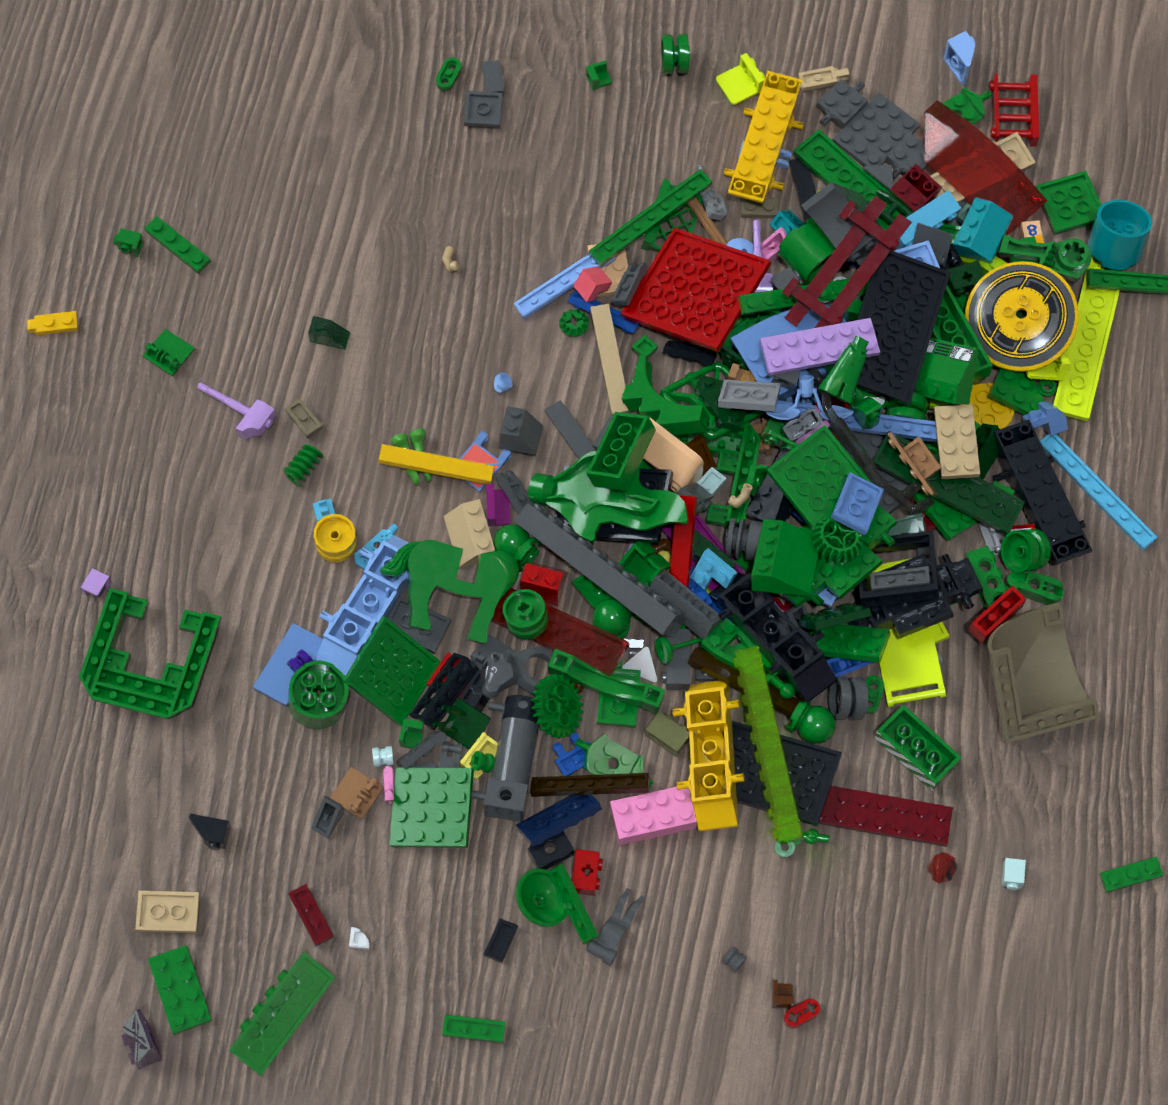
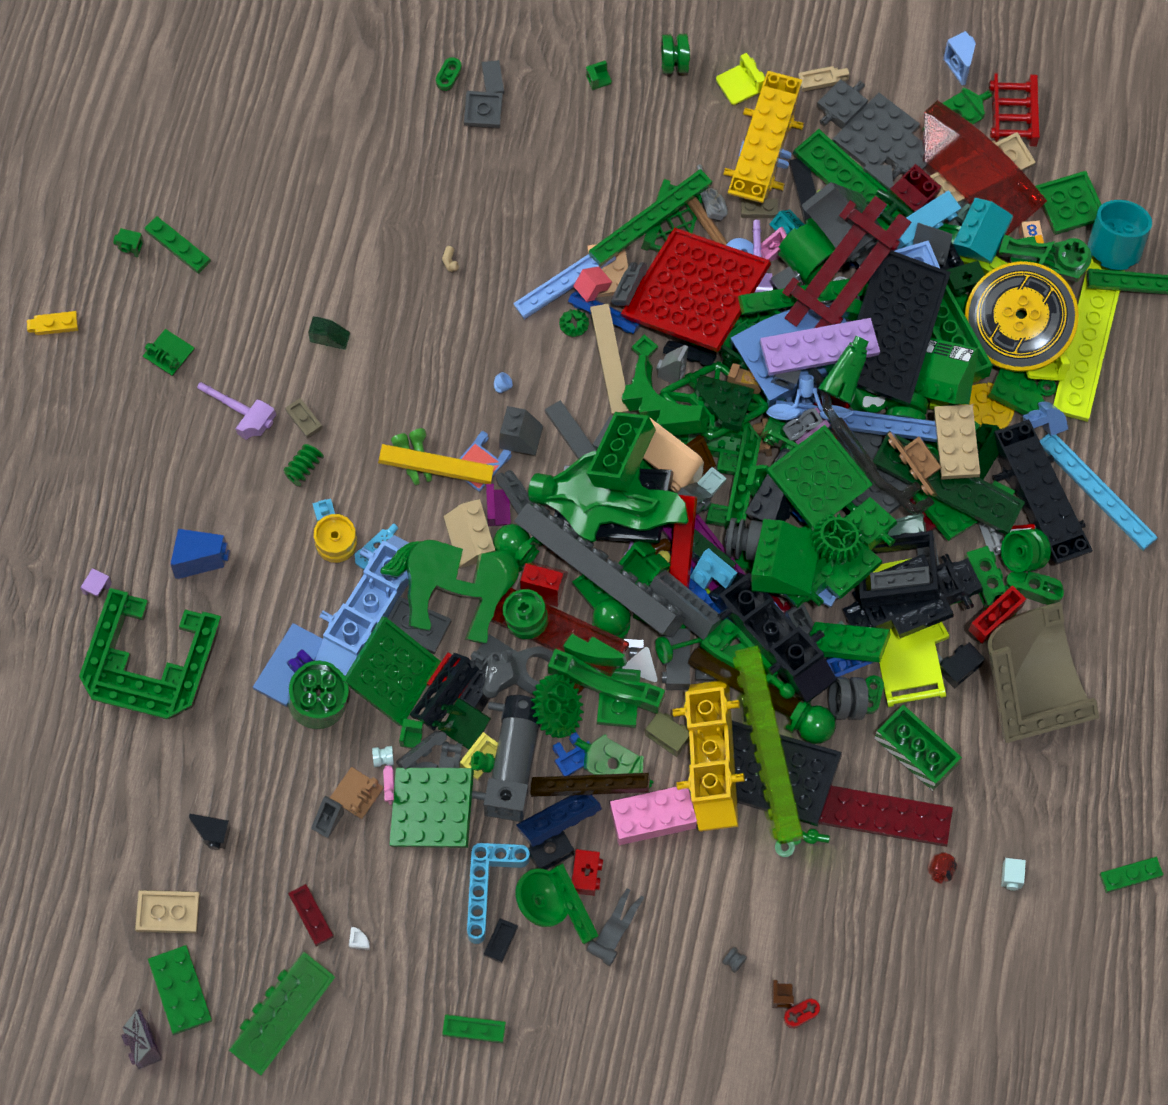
(198, 553): none -> blue slope
(482, 883): none -> medium azure beam
(594, 652): none -> green slope
(673, 365): none -> light grey slope
(743, 497): tan arm -> none
(749, 395): light grey plate -> none
(831, 617): dark green plate -> none
(857, 503): medium blue tile -> none
(867, 412): green slope -> none
(961, 664): none -> black brick

